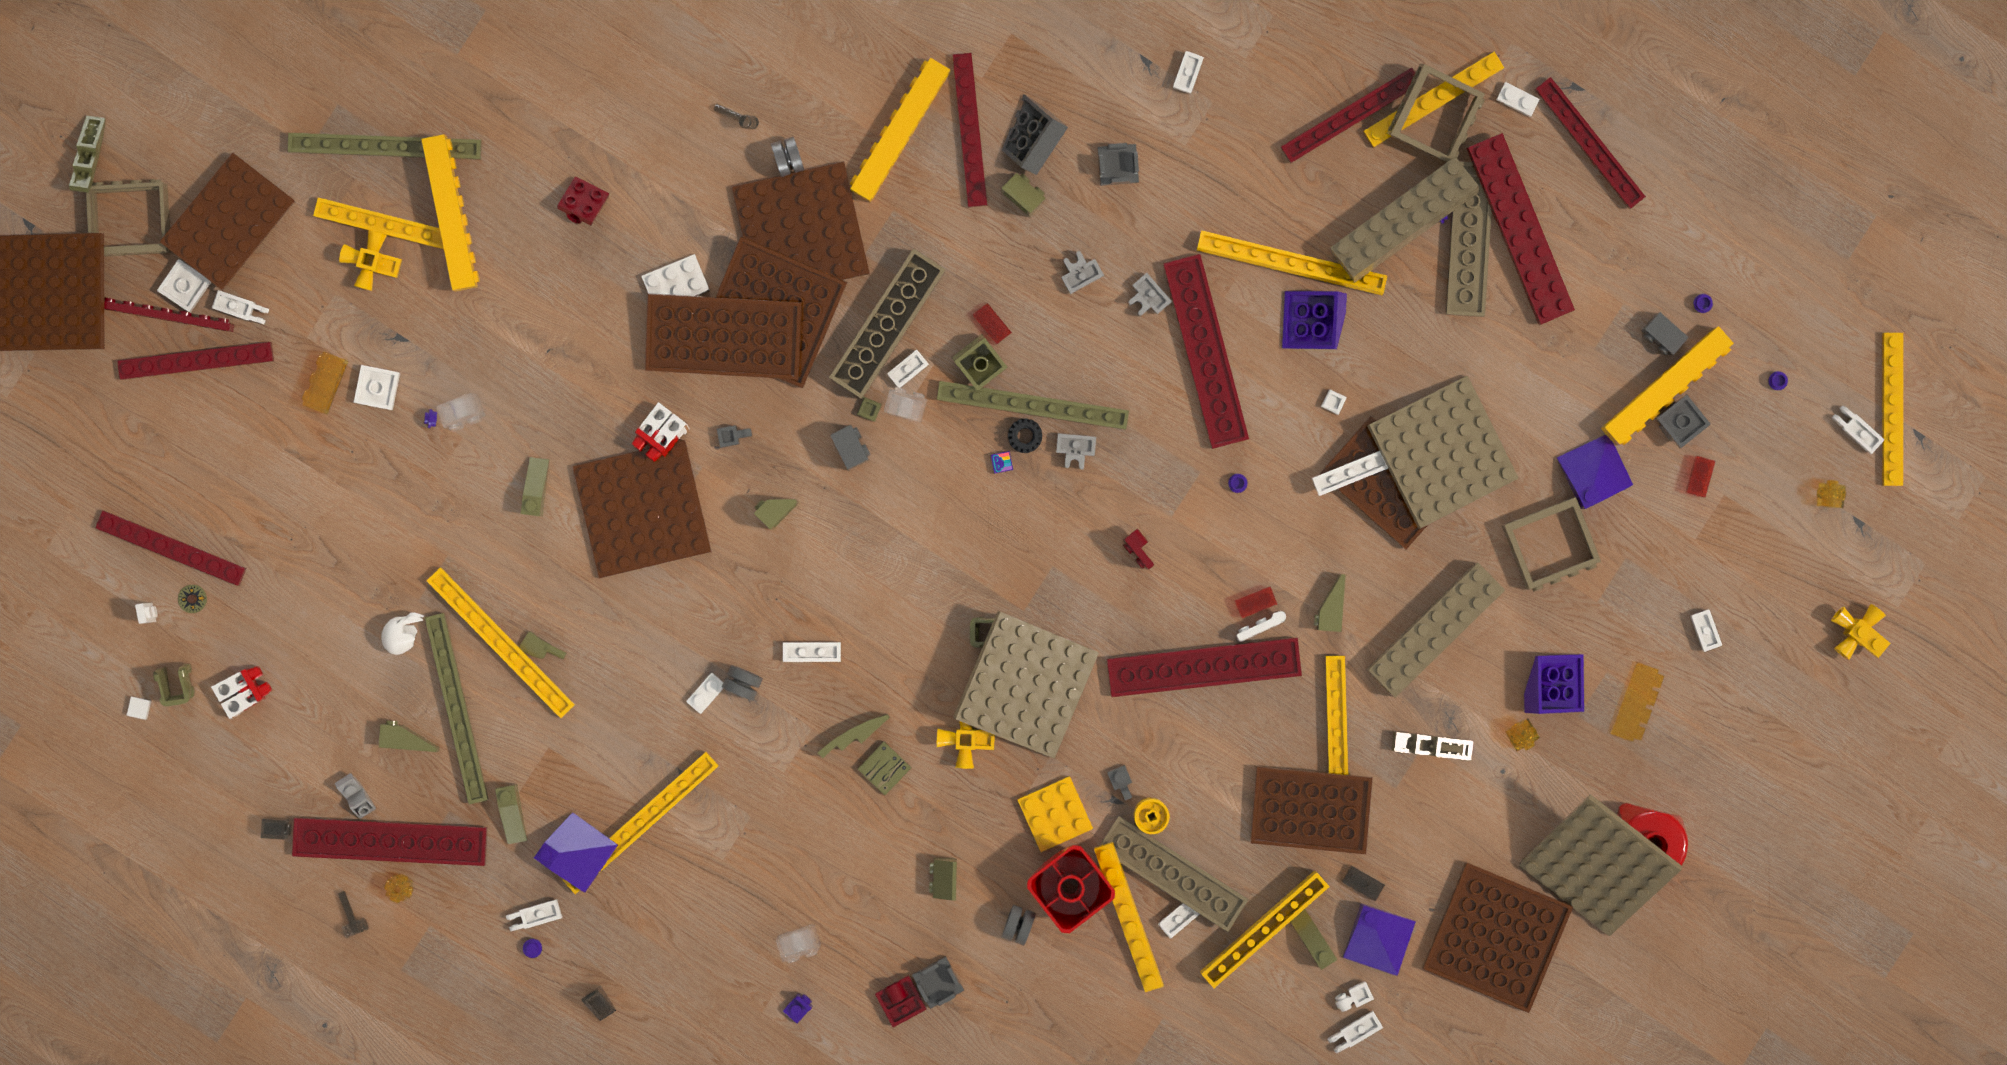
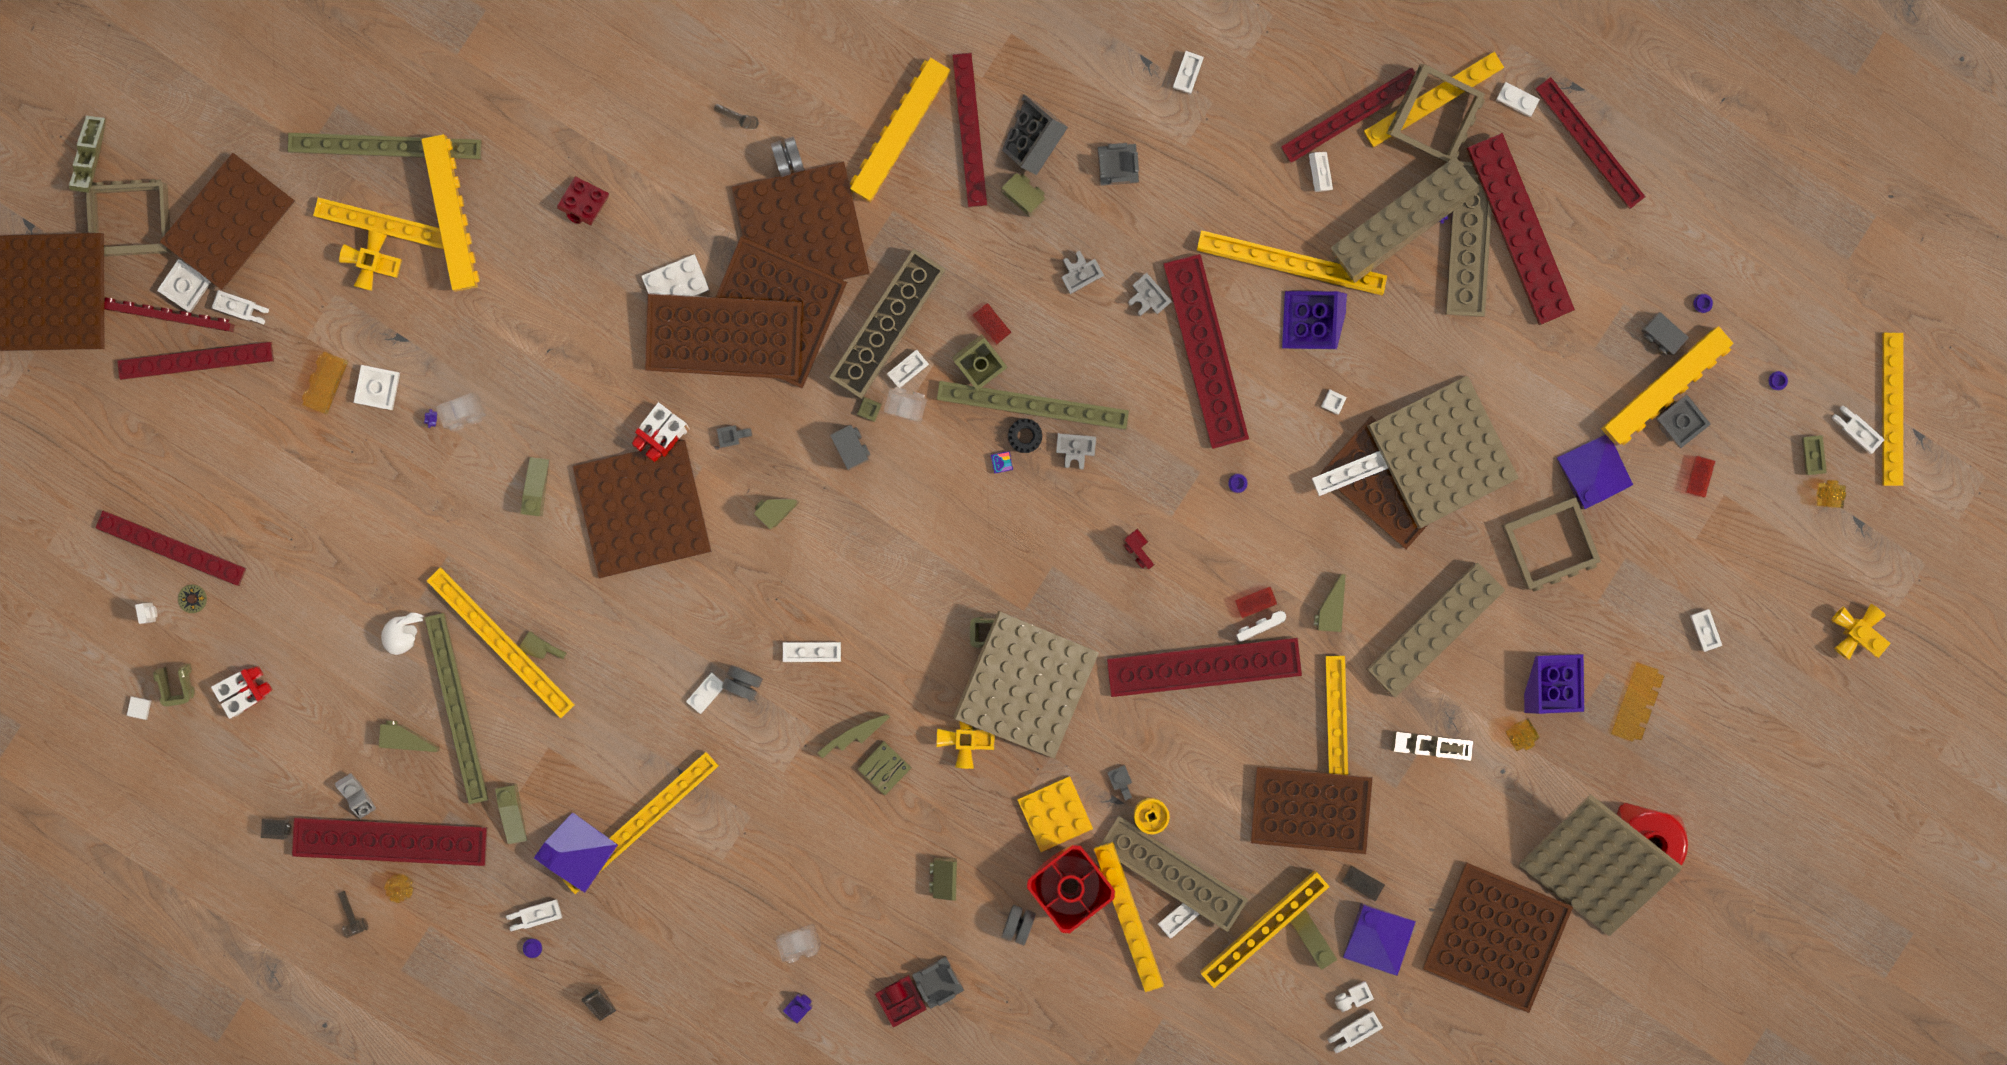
(1320, 171): none -> white plate
(1814, 455): none -> olive plate

